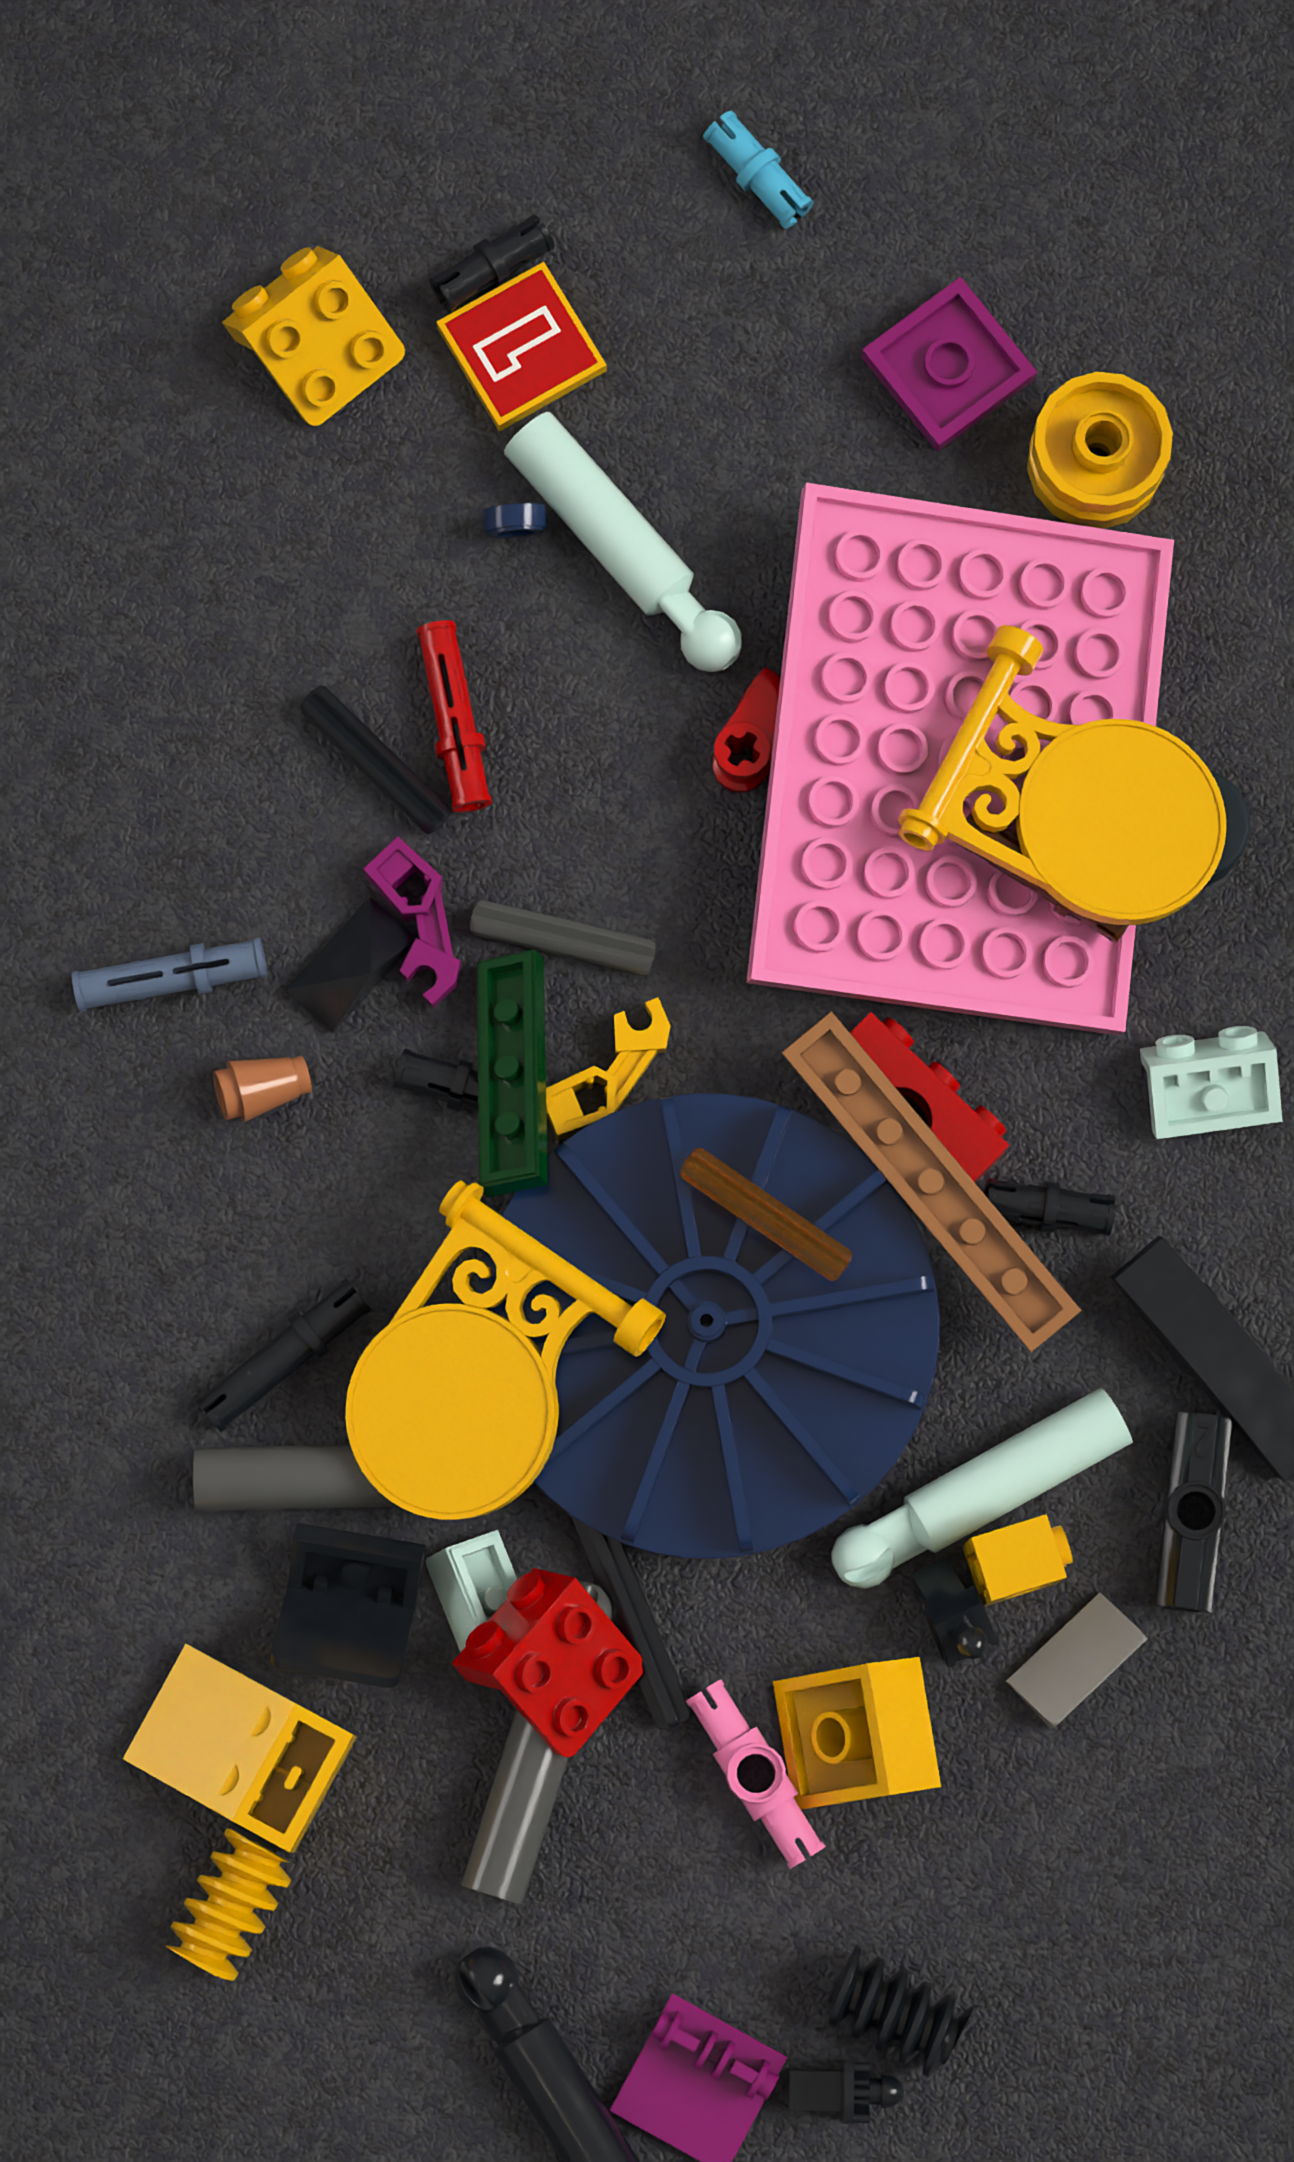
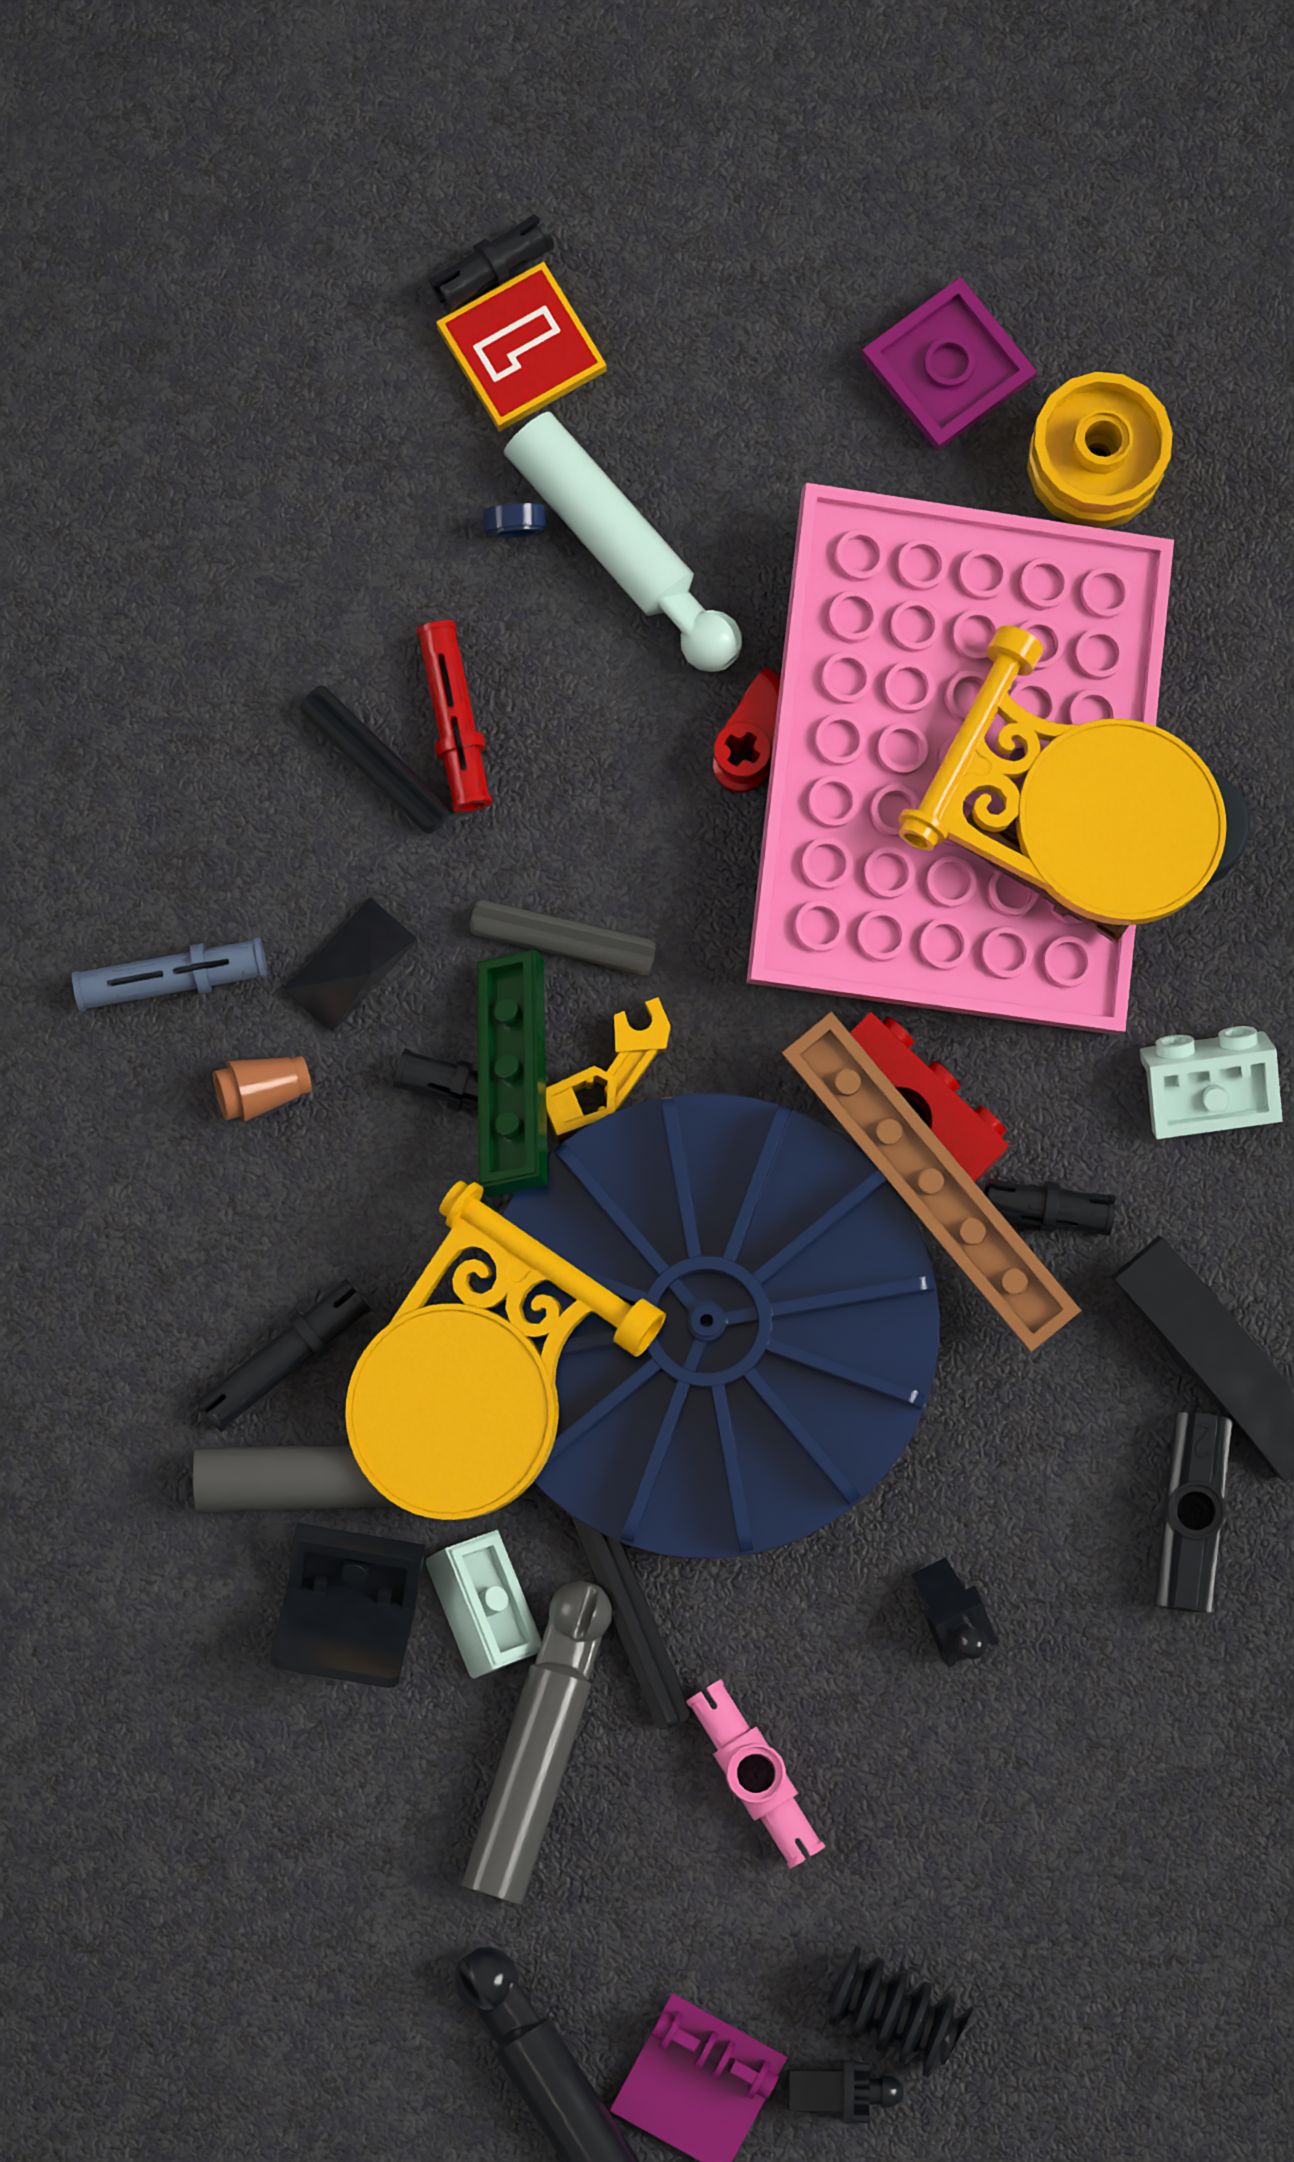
(230, 1906): yellow piece -> none
(239, 1748): yellow slope -> none
(316, 333): yellow bracket -> none
(433, 950): magenta piece -> none
(553, 1658): red bracket -> none
(758, 169): medium azure pin -> none
(766, 1214): clear orange axle -> none
(857, 1733): yellow slope -> none
(983, 1489): light aqua piece -> none
(1017, 1559): yellow brick -> none
(1076, 1660): light grey slope -> none

